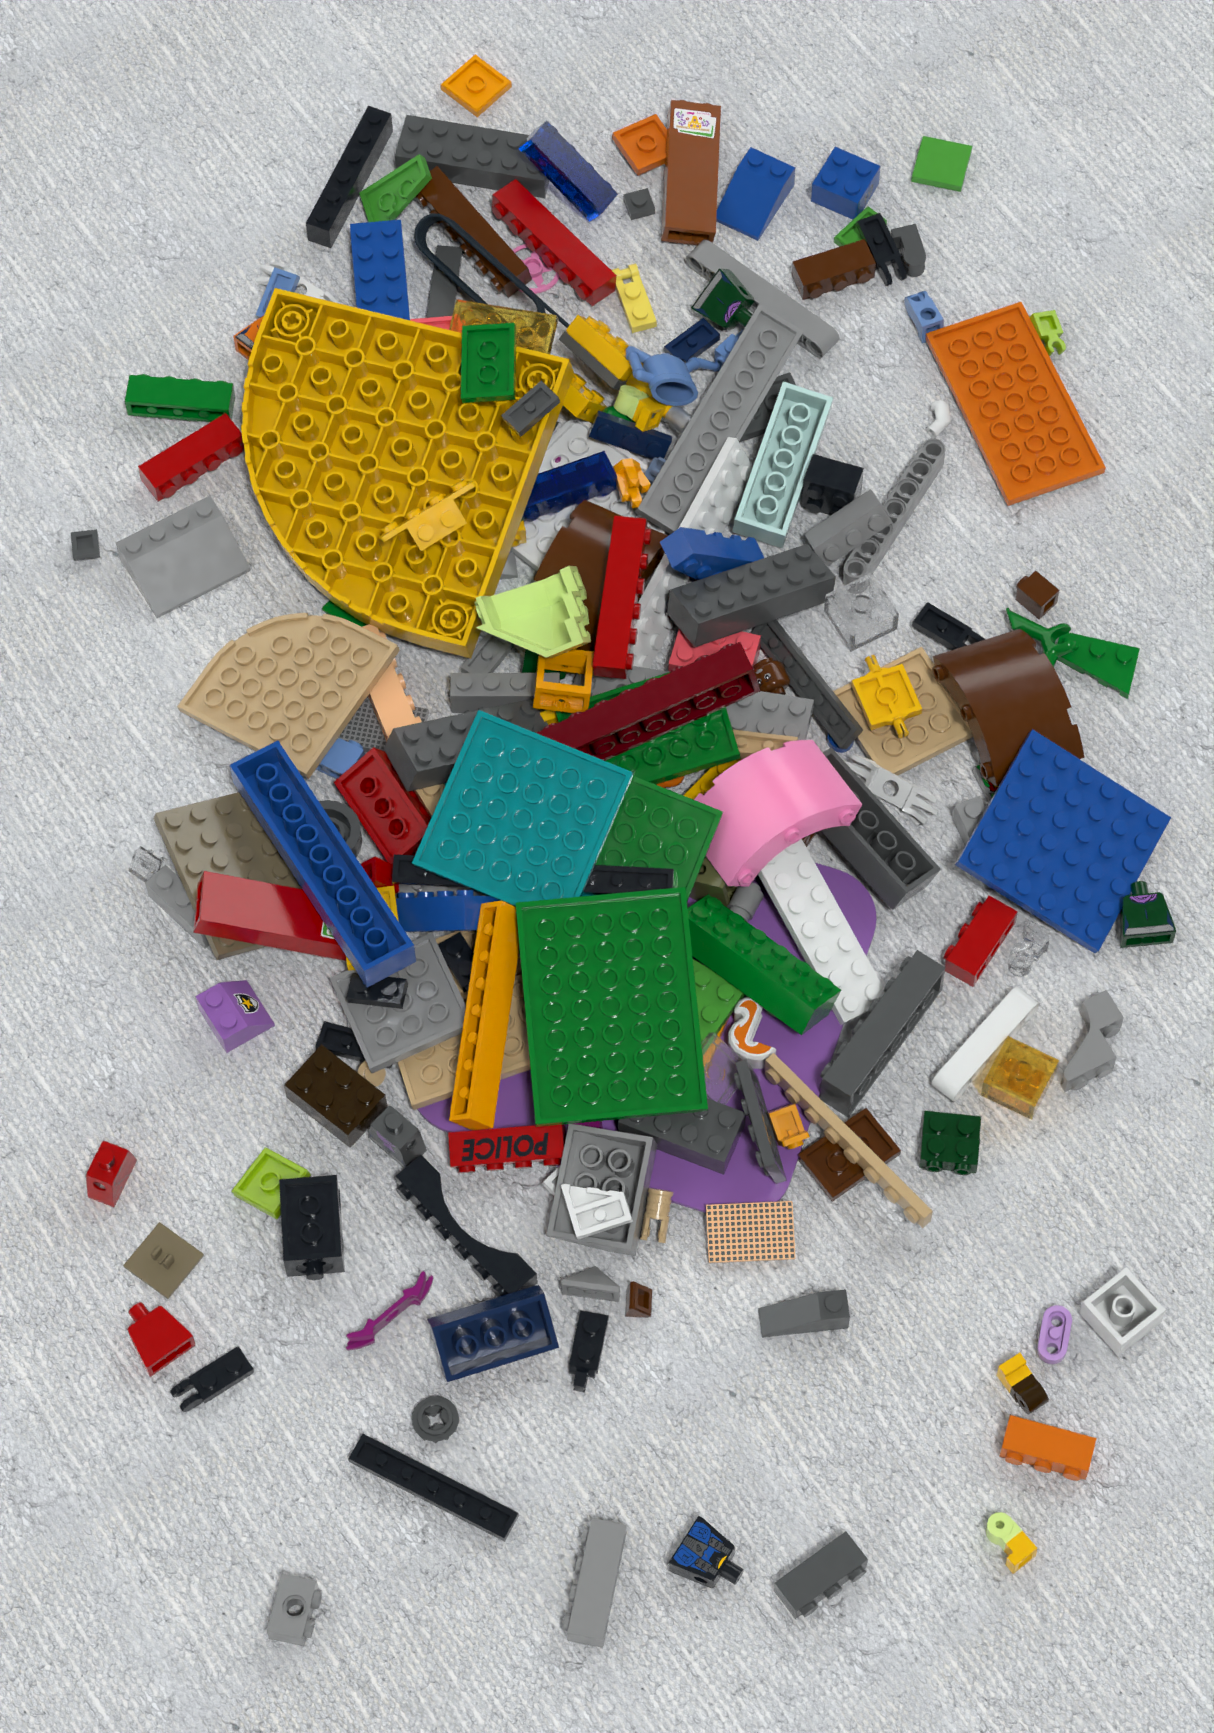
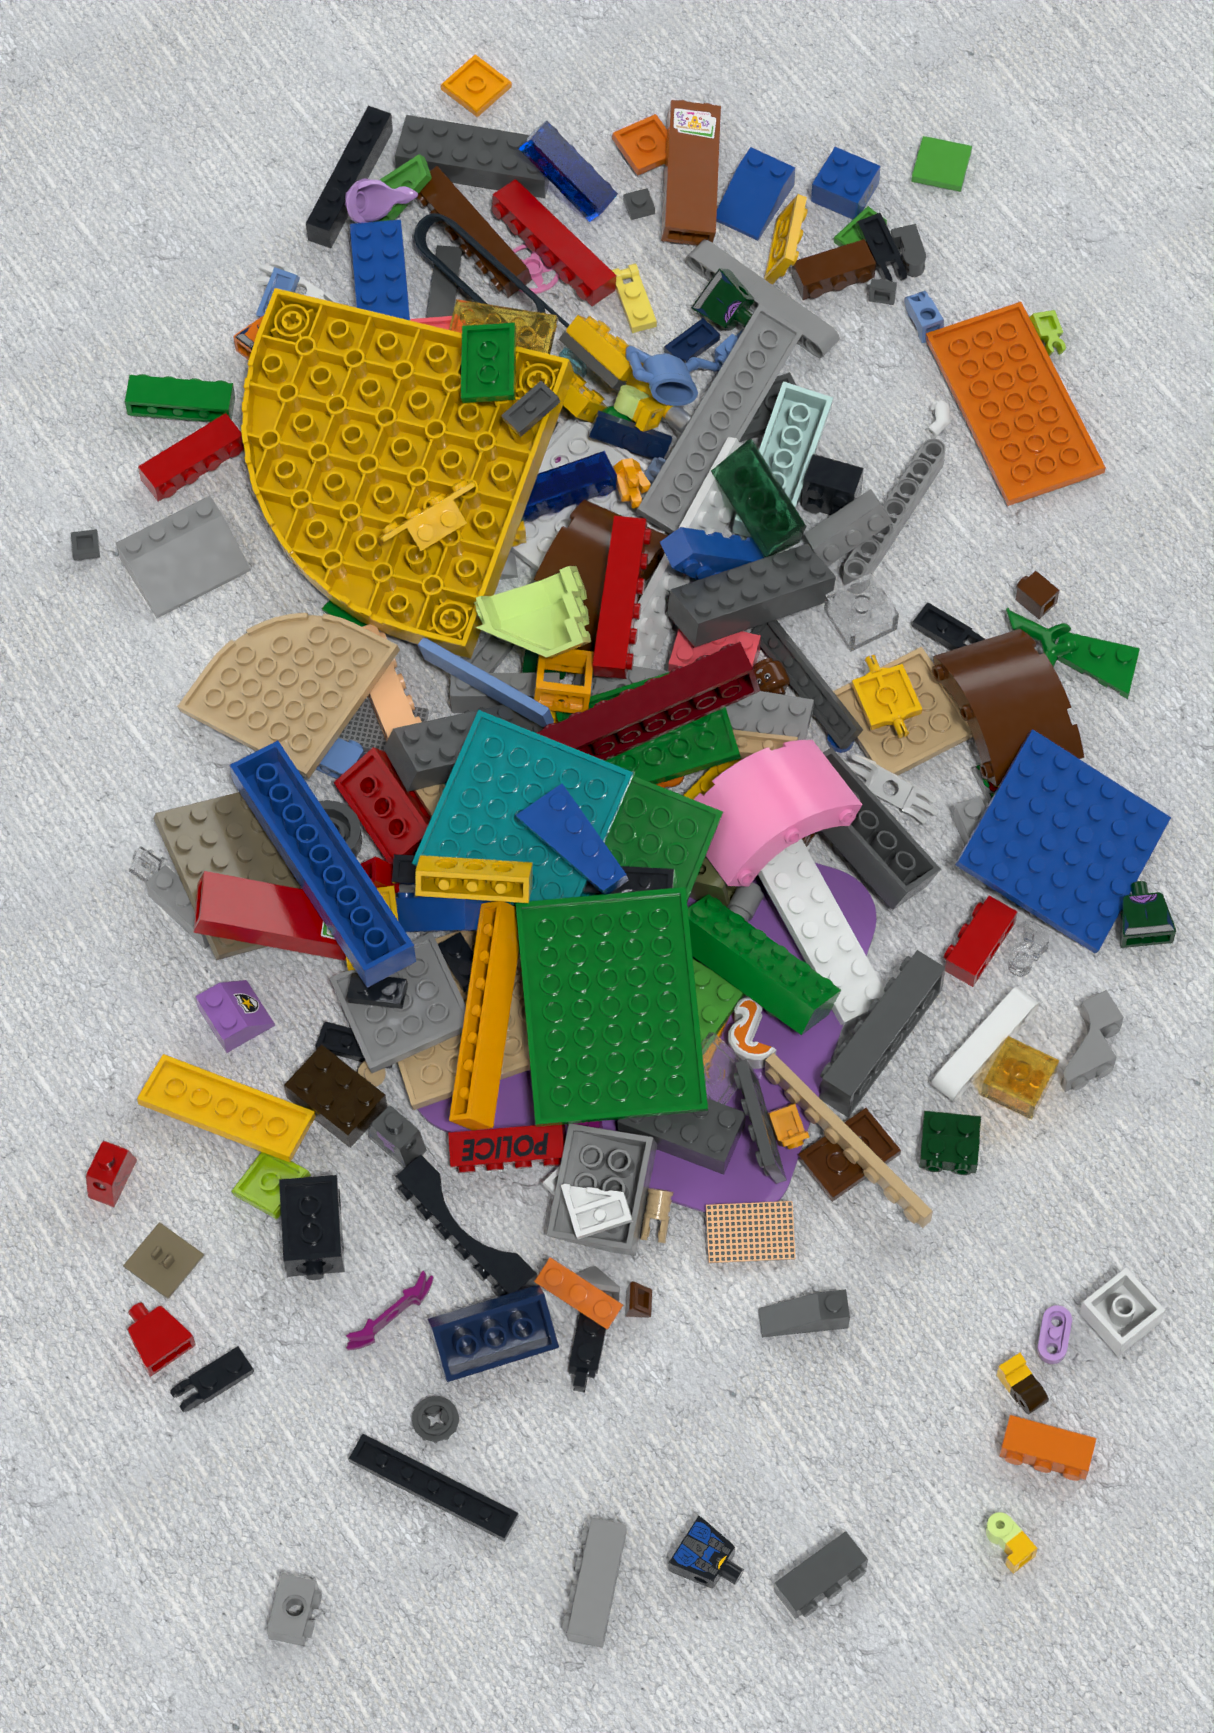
(226, 1108): none -> yellow plate
(373, 199): none -> lavender piece
(474, 879): none -> yellow brick
(485, 683): none -> medium blue tile
(569, 833): none -> blue wedge
(578, 365): none -> clear light blue plate
(579, 1293): none -> orange plate
(759, 500): none -> clear green slope
(785, 239): none -> yellow plate
(882, 291): none -> dark grey plate

